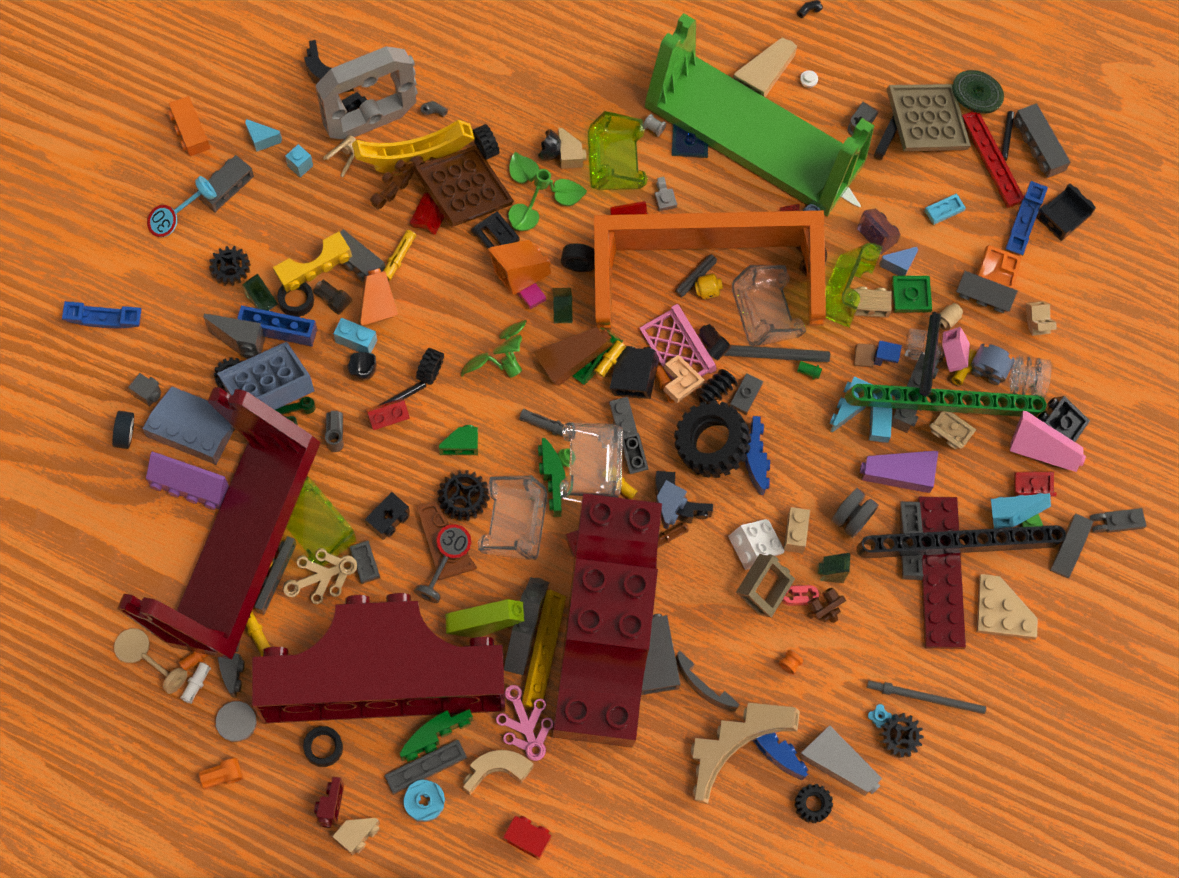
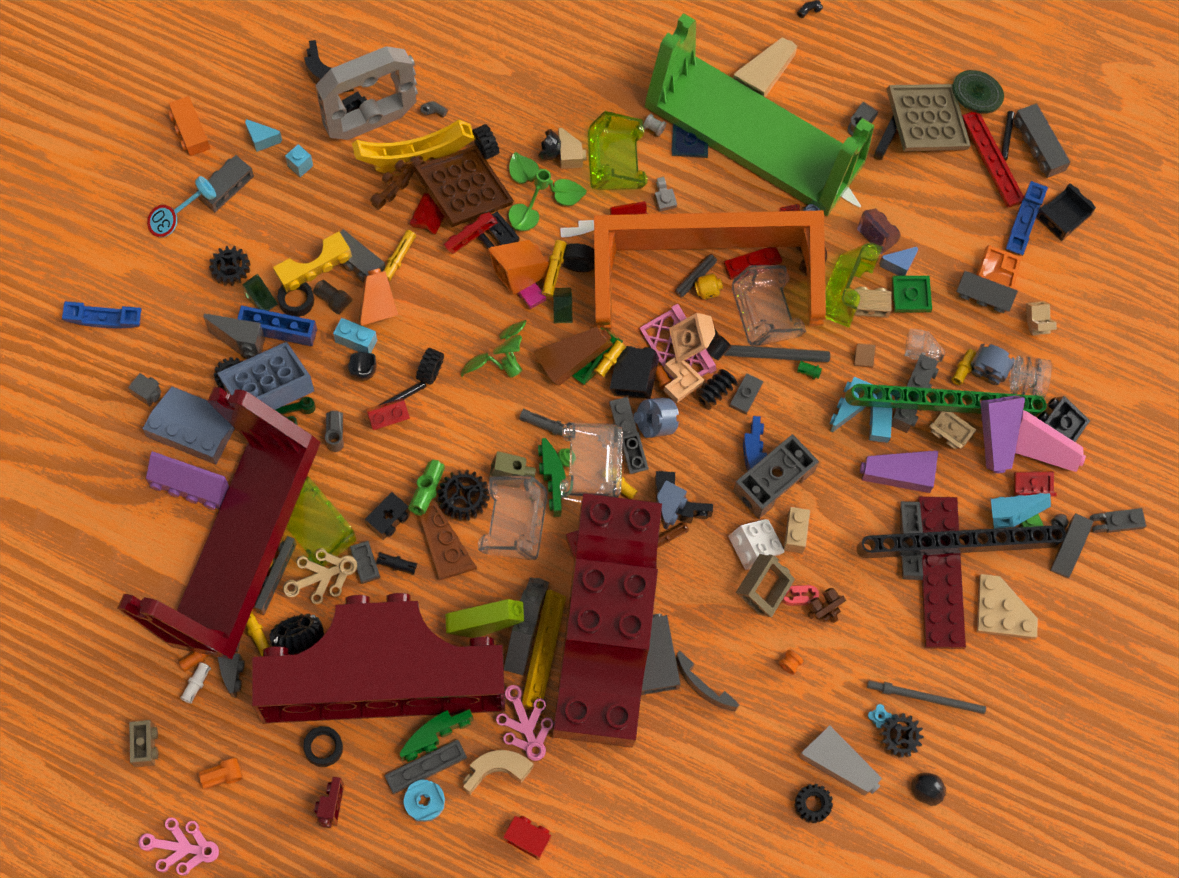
(123, 429): black wheel -> none
(133, 646): tan piece -> none
(143, 743): none -> dark tan brick
(181, 848): none -> bright pink plant
(236, 721): light grey tile -> none
(297, 633): none -> black gear
(346, 147): tan plant -> none
(355, 833): tan slope -> none
(396, 563): none -> black pin
(426, 487): none -> bright green piece
(453, 543): dark grey piece -> none
(461, 442): green slope -> none
(470, 232): none -> red plate
(510, 465): none -> olive torso
(556, 260): none -> yellow pin
(584, 227): none -> white sticker
(657, 417): none -> sand blue brick
(692, 336): none -> light nougat slope
(702, 418): black tyre -> none
(713, 754): tan arch -> none
(760, 488): none -> dark grey plate
(765, 256): none -> red plate
(781, 755): blue slope -> none
(809, 79): white plate -> none
(834, 568): clear green slope -> none
(852, 511): dark grey wheel -> none
(887, 352): blue panel -> none
(928, 788): none -> black hair
(930, 354): black axle -> none
(945, 209): medium azure plate -> none
(950, 316): tan brick -> none
(956, 349): bright pink slope -> none
(1001, 429): none -> medium lavender slope
(1060, 520): none -> dark grey hinge

